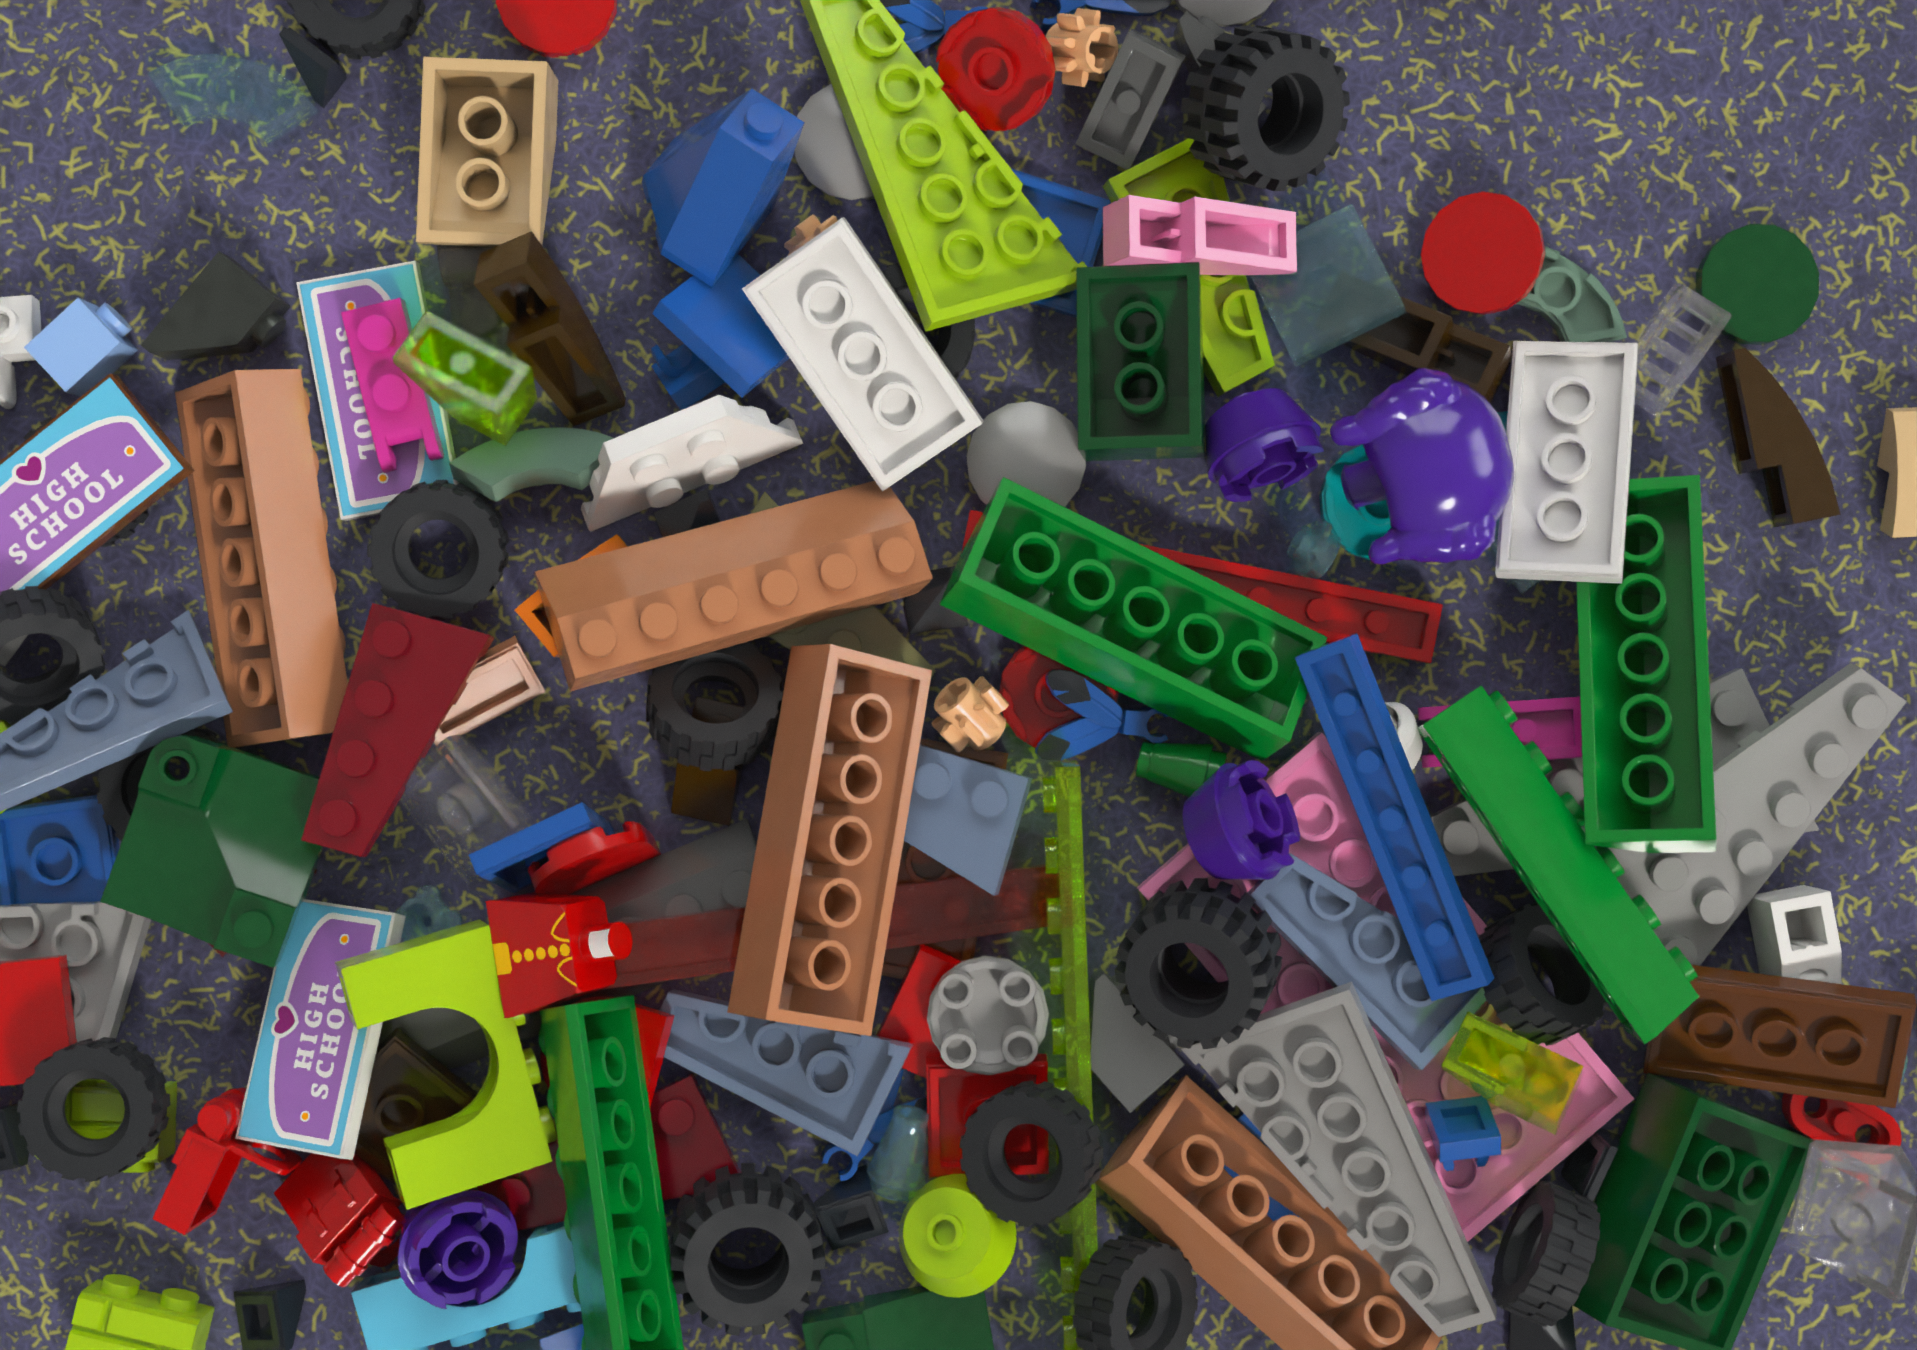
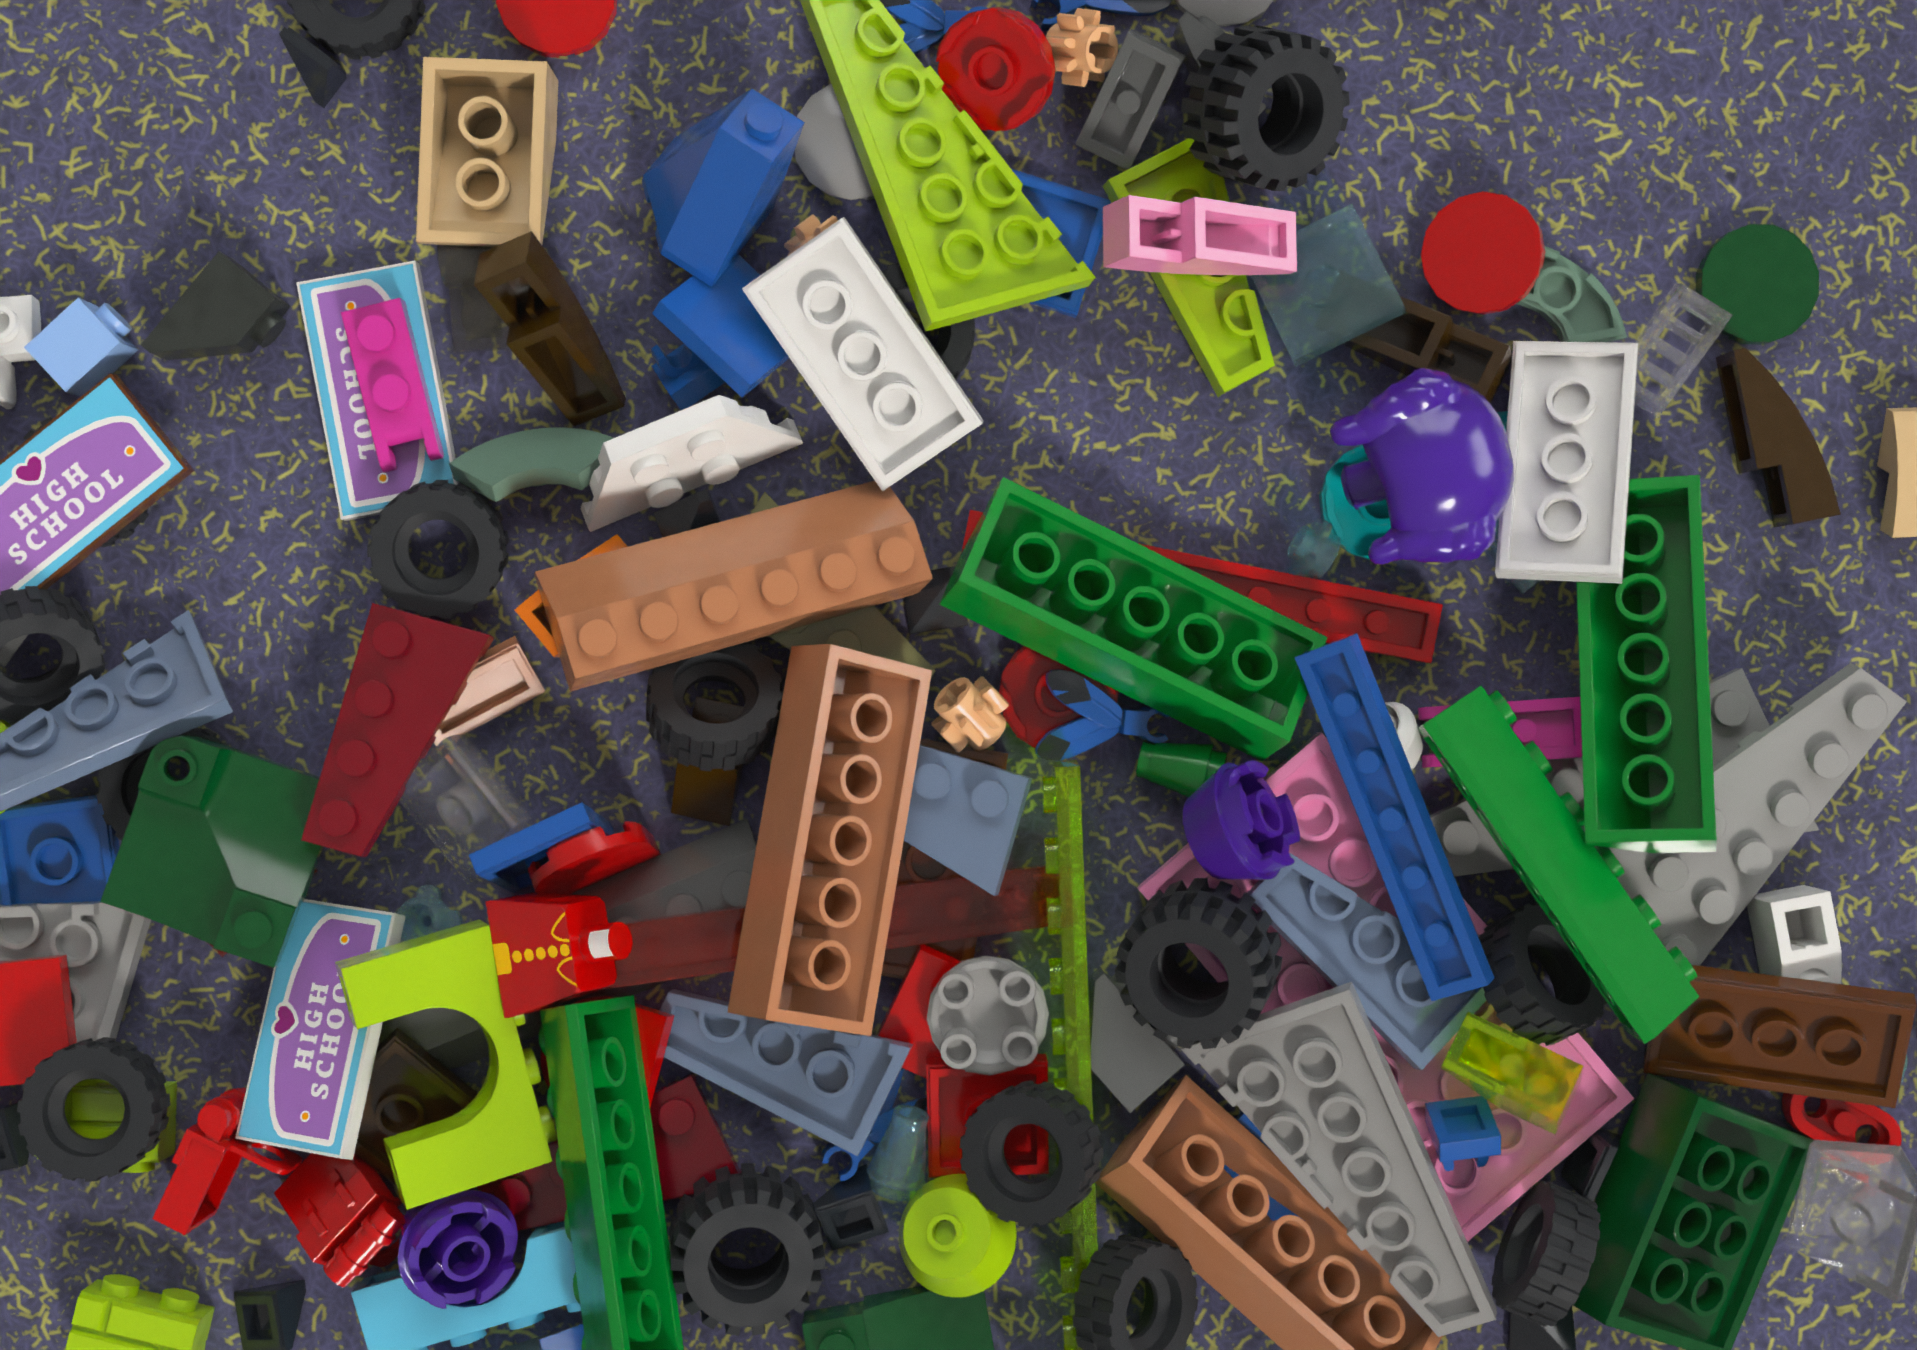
(235, 90): clear light blue tile -> none
(264, 554): nougat slope -> none
(468, 377): clear neon green slope -> none
(1030, 447): light grey dish -> none
(1140, 362): dark green slope -> none
(1260, 442): dark purple cone -> none

